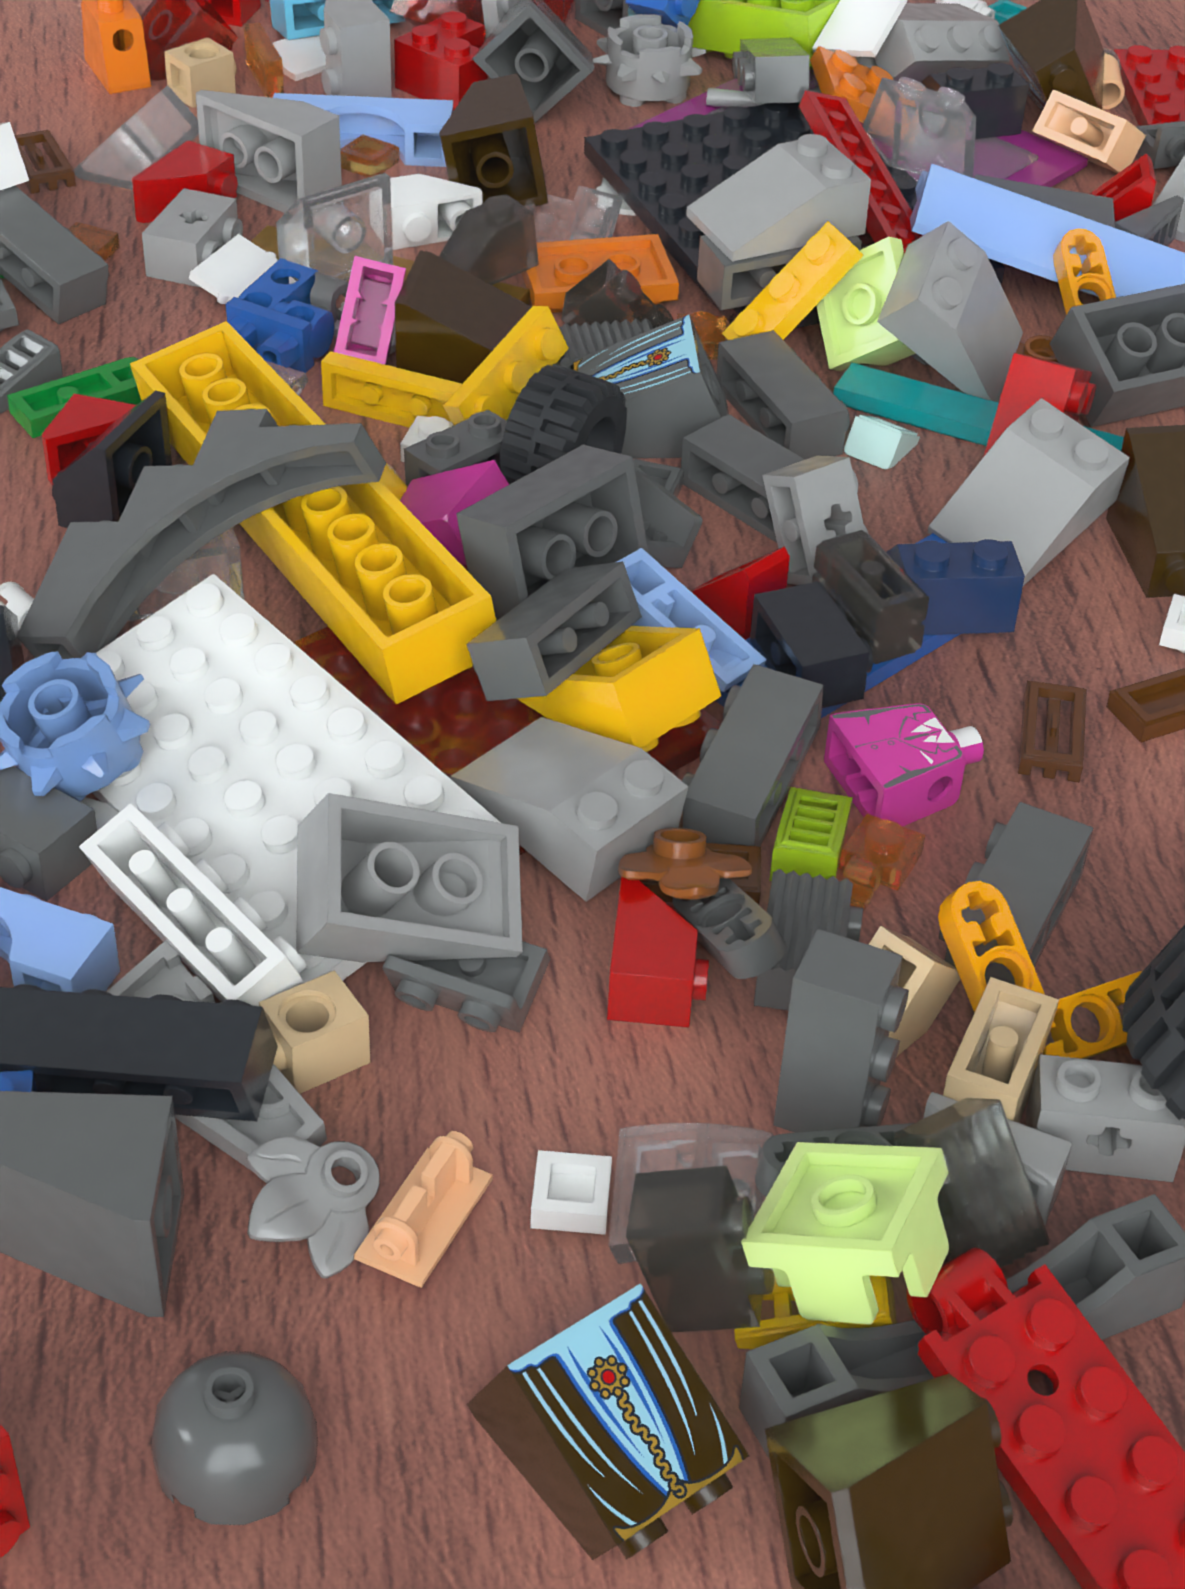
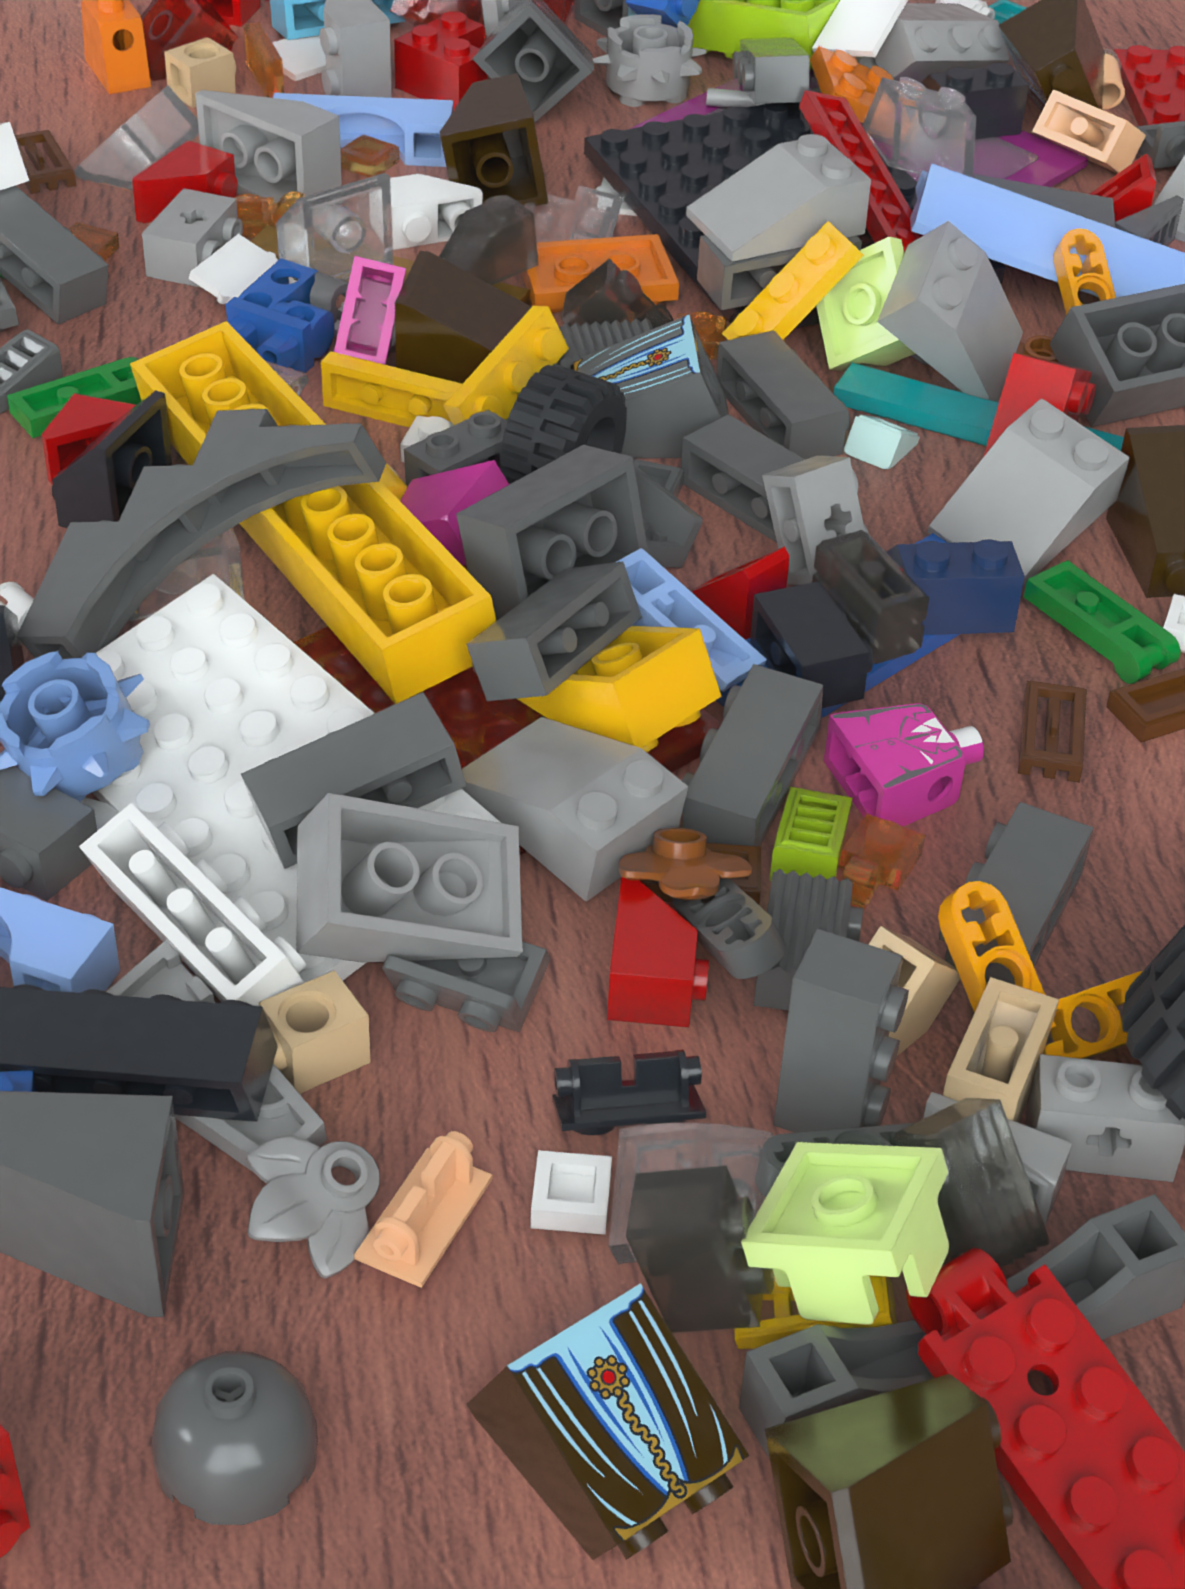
(261, 211): none -> clear orange plate
(387, 758): none -> dark grey brick
(596, 1099): none -> black hinge
(1103, 621): none -> green plate

